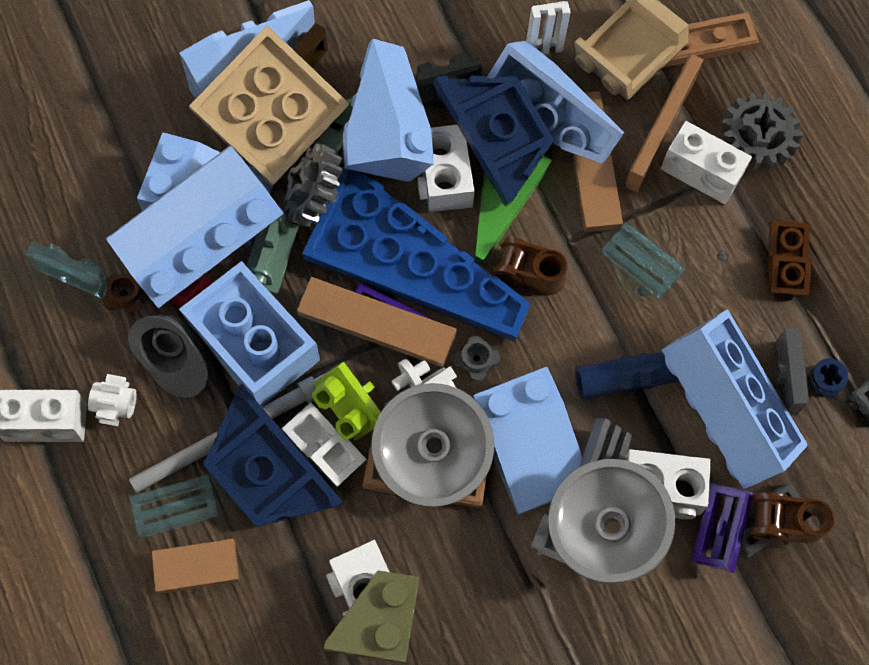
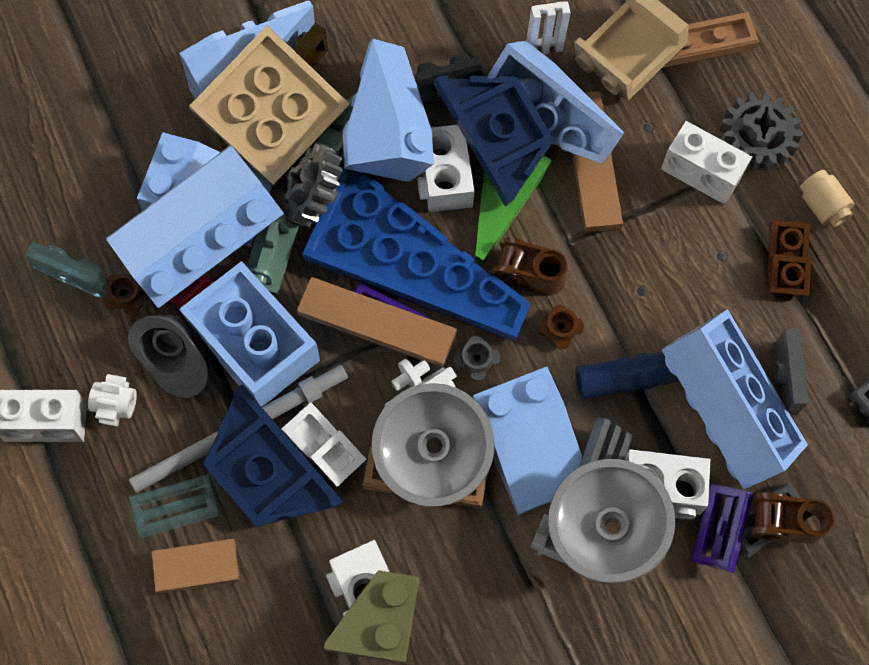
(348, 401): lime hips -> none
(564, 316): none -> reddish brown plate
(651, 249): clear light blue tile -> none
(663, 123): medium nougat tile -> none
(827, 198): none -> tan brick
(840, 376): dark blue bush -> none

